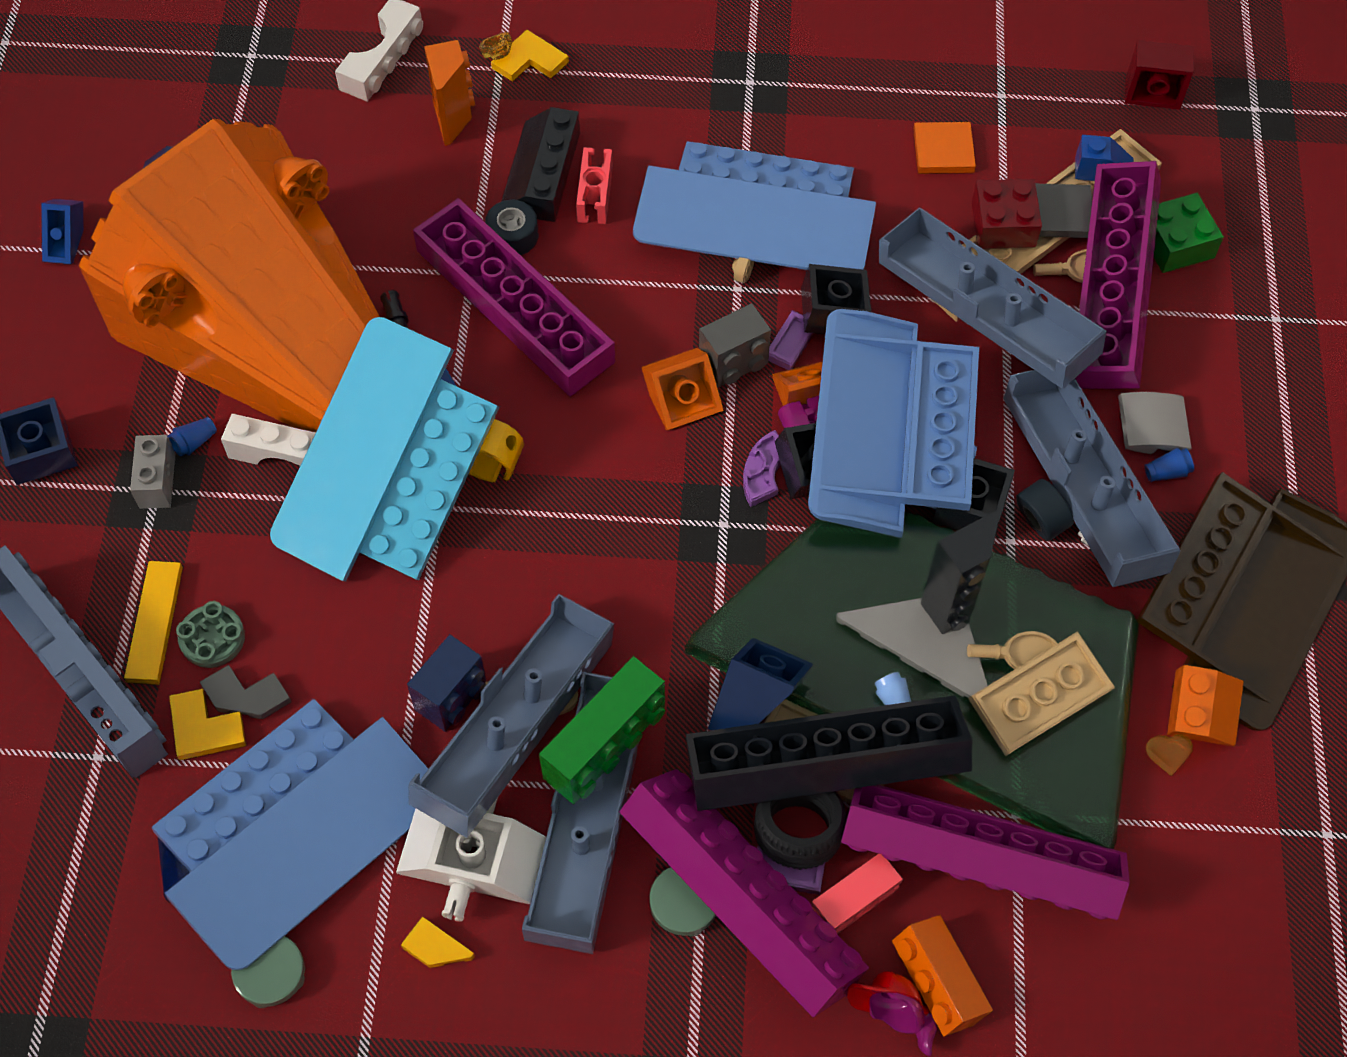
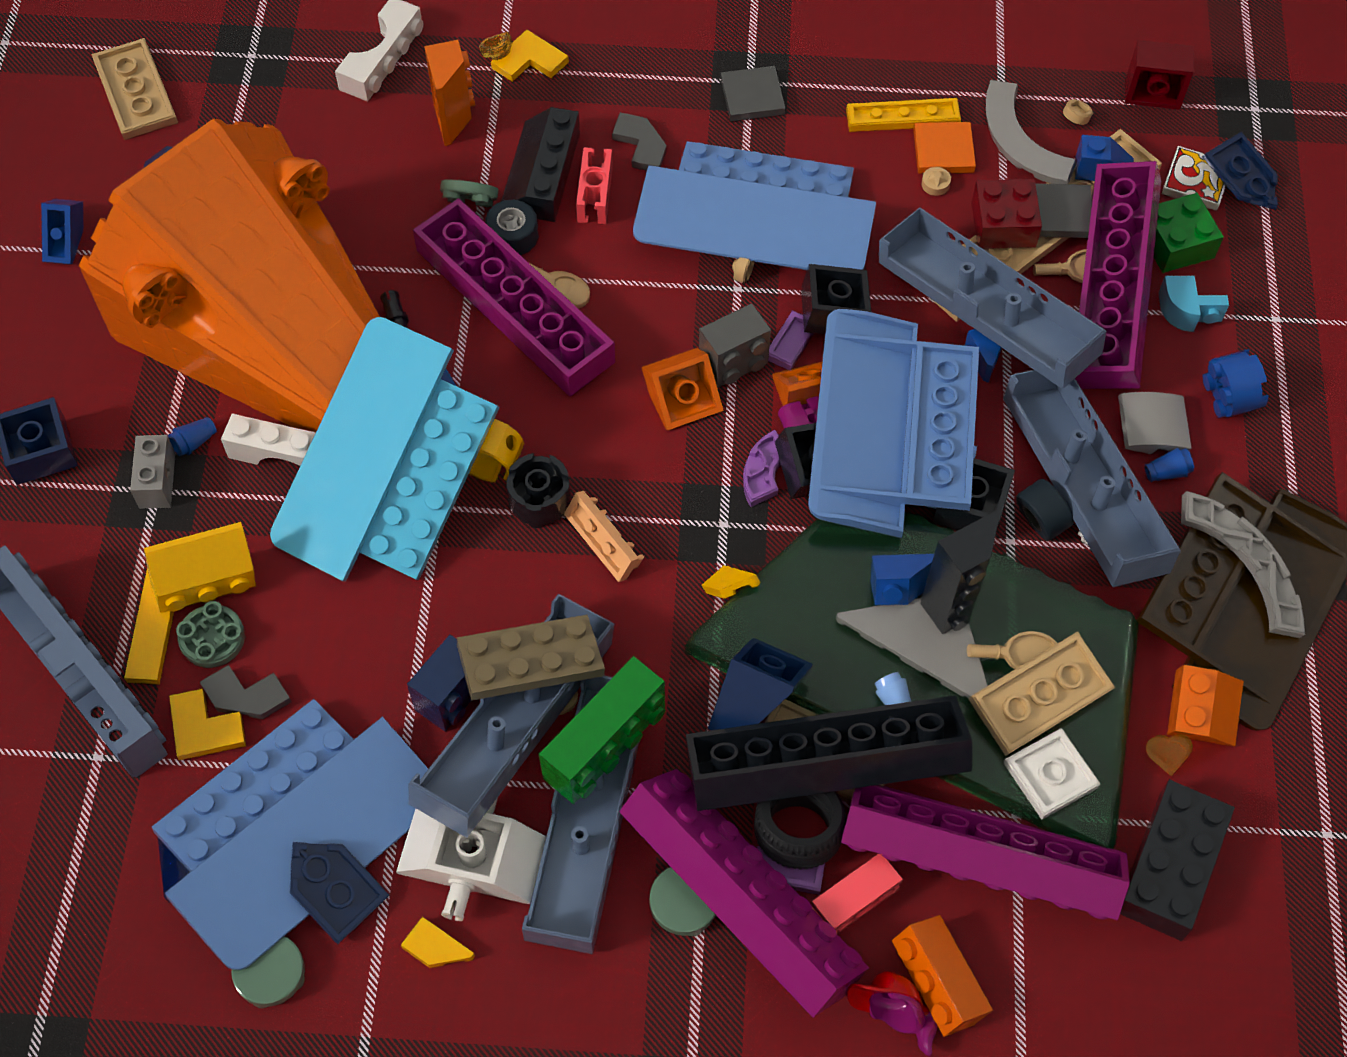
(134, 88): none -> tan tile
(200, 567): none -> yellow slope
(333, 887): none -> dark blue tile
(474, 191): none -> sand green tile
(530, 657): none -> dark tan plate
(538, 489): none -> black brick
(569, 285): none -> tan piece
(602, 536): none -> light nougat plate
(640, 132): none -> dark grey tile
(727, 580): none -> yellow tile
(752, 93): none -> dark grey tile
(899, 577): none -> blue slope
(900, 114): none -> yellow tile
(936, 181): none -> tan tile
(988, 353): none -> blue slope
(1016, 144): none -> light grey tile
(1051, 773): none -> white tile
(1077, 112): none -> tan tile
(1176, 860): none -> black brick
(1186, 308): none -> medium azure brick
(1192, 174): none -> tile
(1236, 383): none -> blue brick
(1244, 171): none -> dark blue tile
(1256, 553): none -> light grey tile

